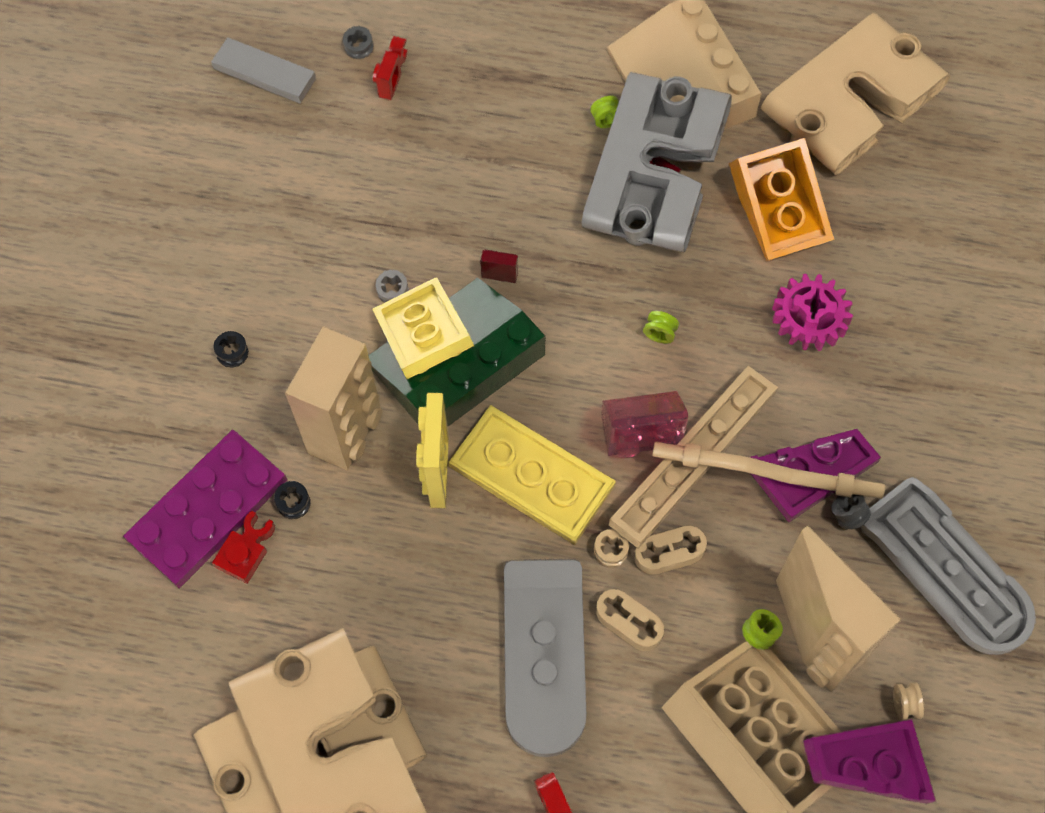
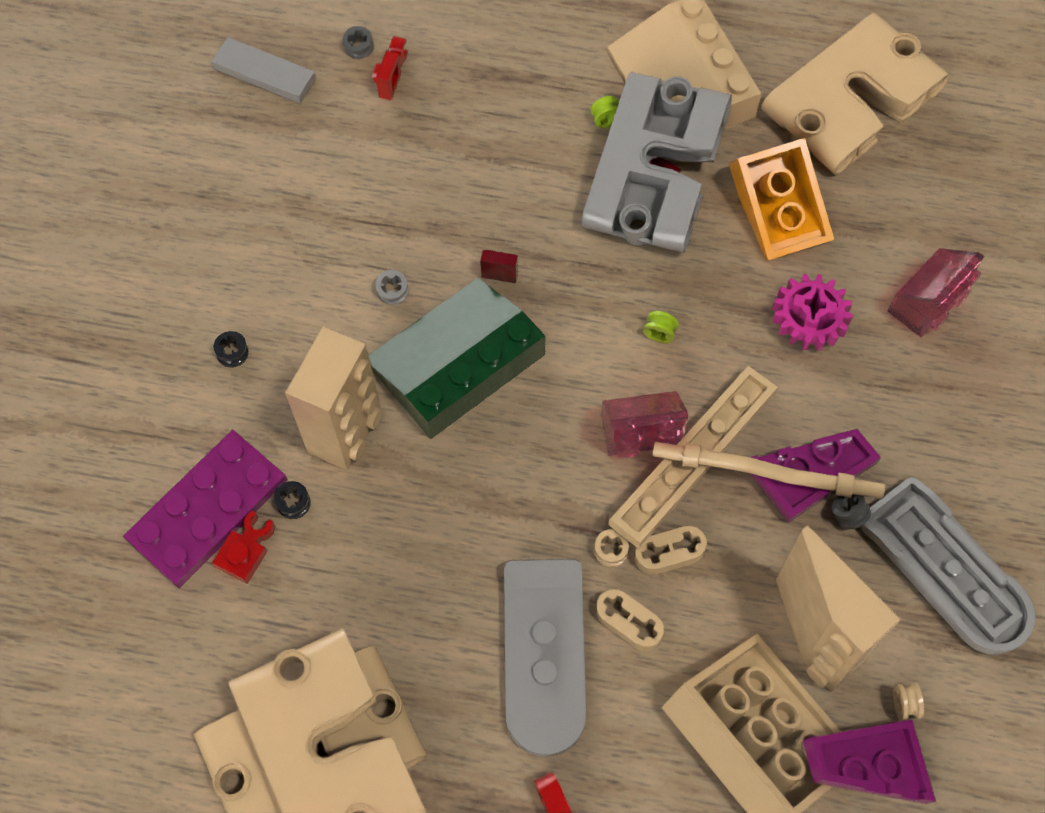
(422, 328): light yellow plate -> none
(433, 450): light yellow plate -> none
(532, 474): light yellow tile -> none
(757, 636): lime bush -> none
(935, 289): none -> clear pink slope

